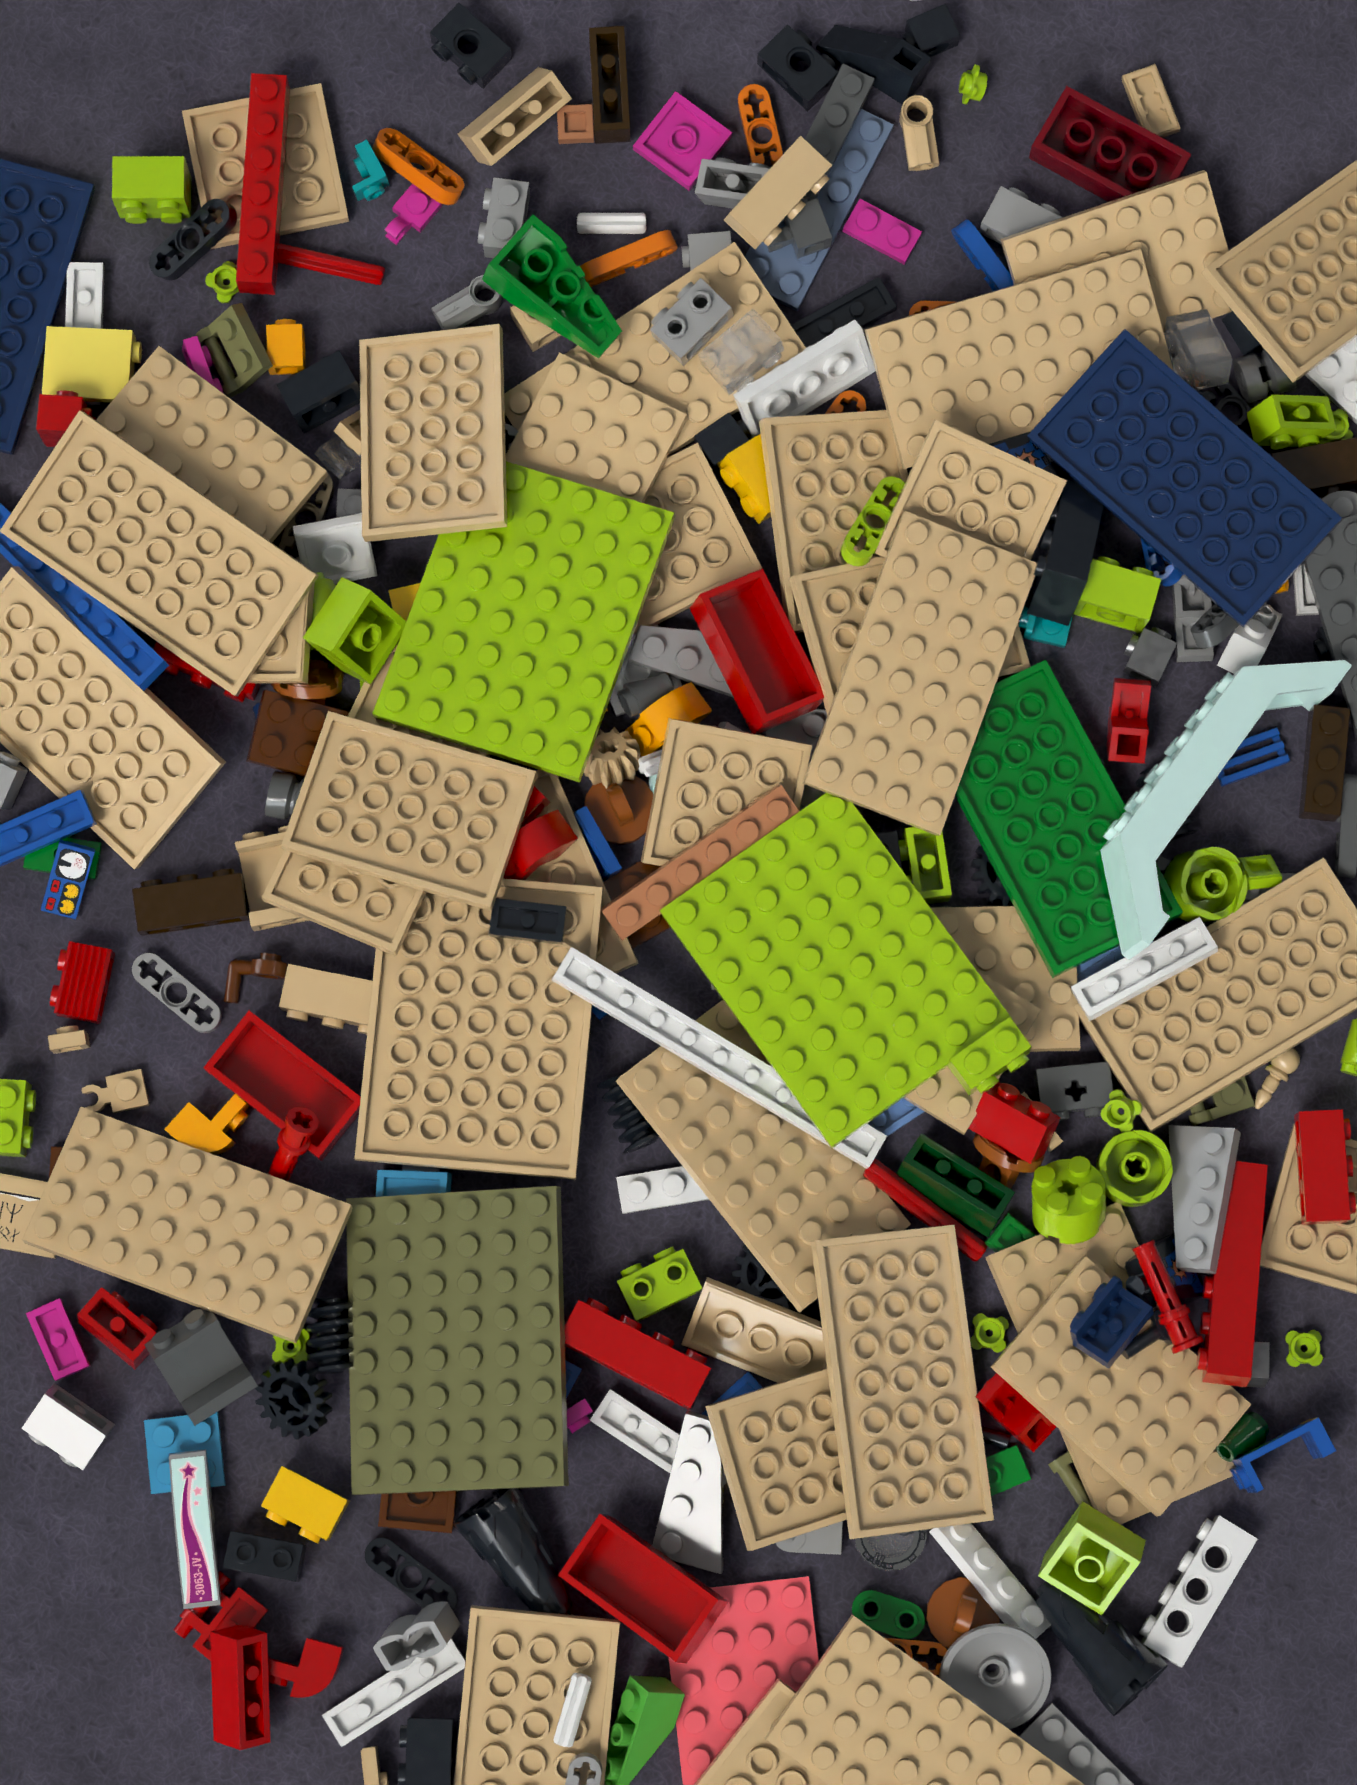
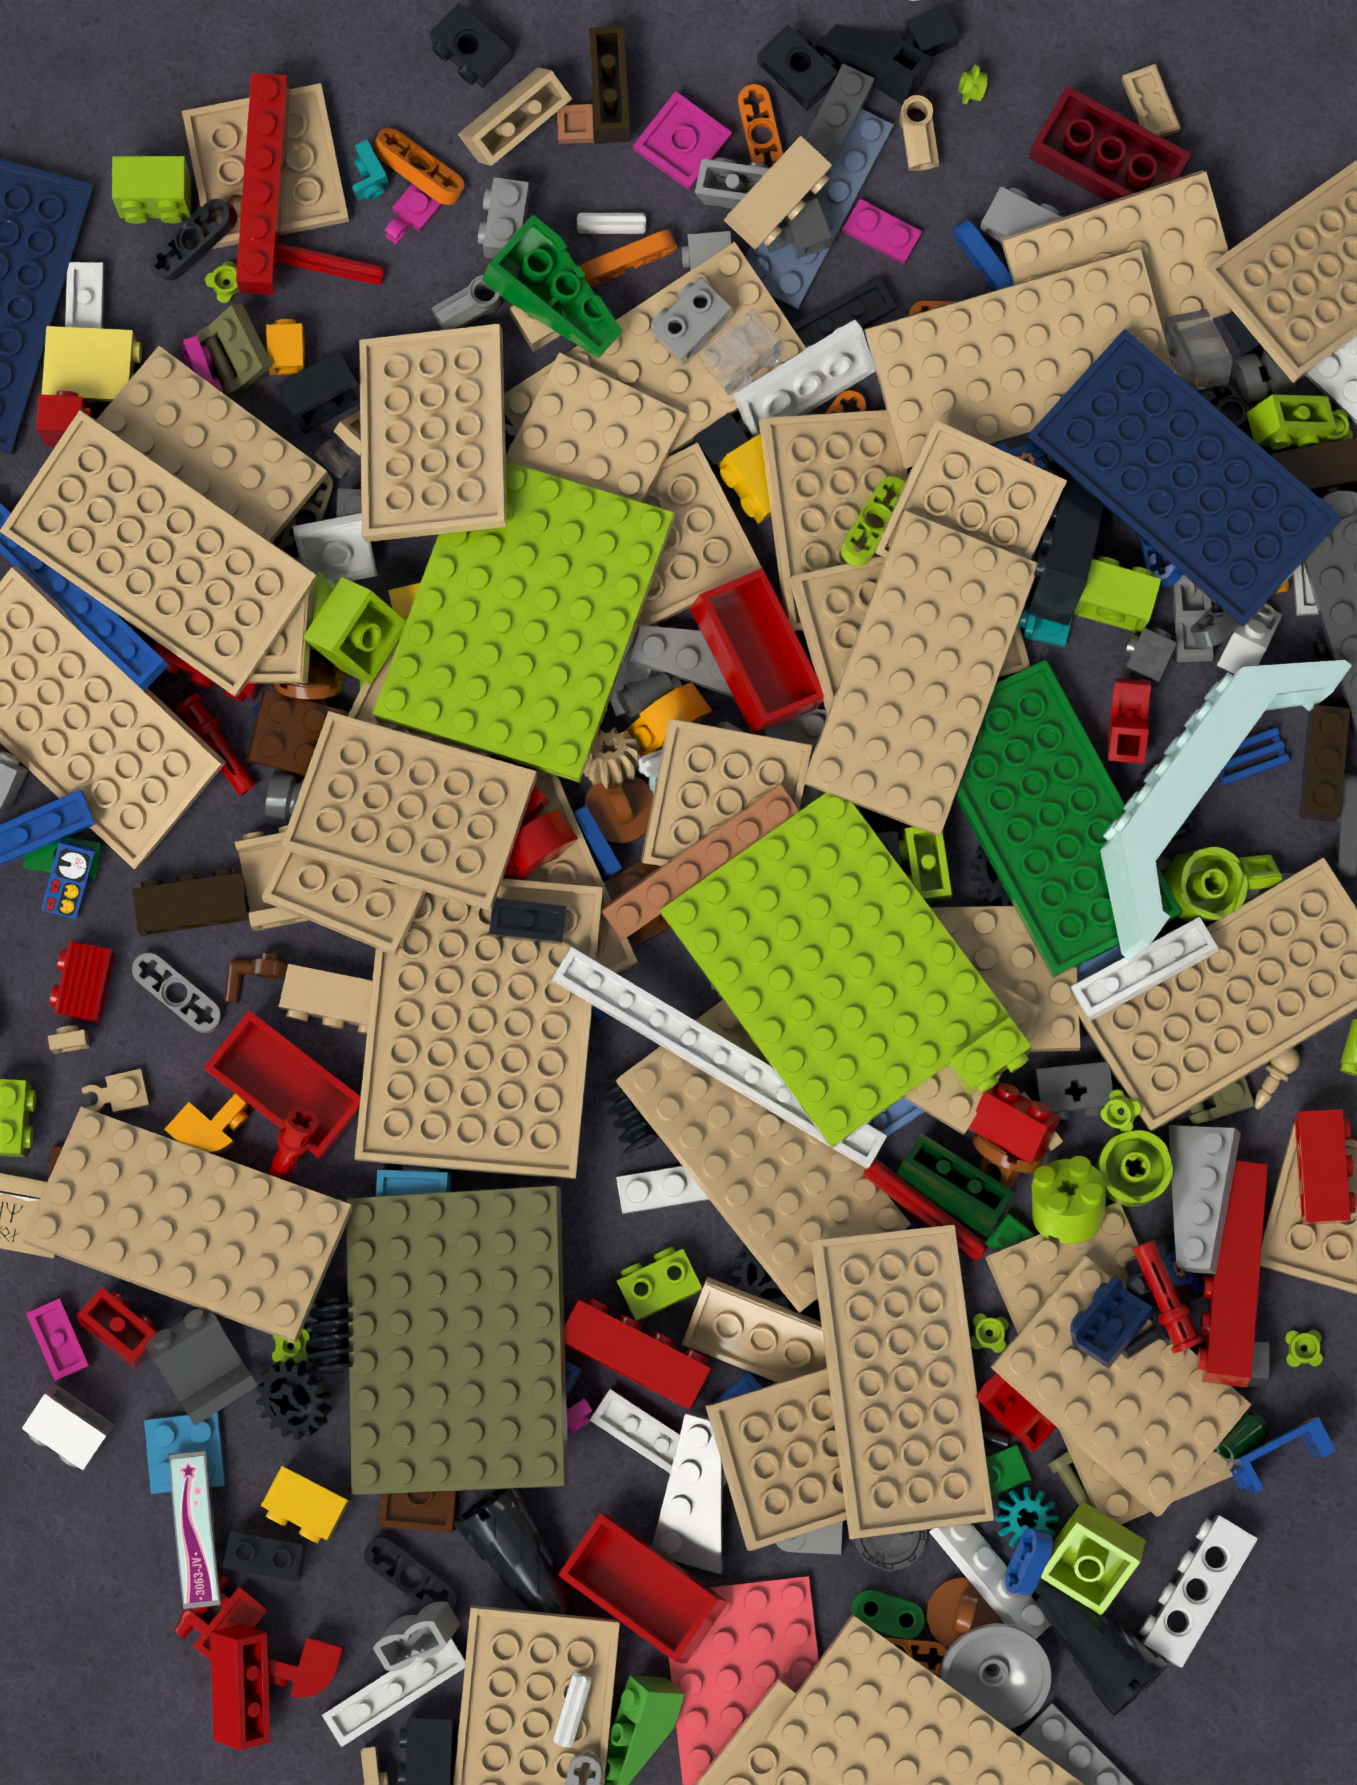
(207, 729): none -> red pin
(1028, 1562): none -> blue beam
(1029, 1506): none -> teal gear

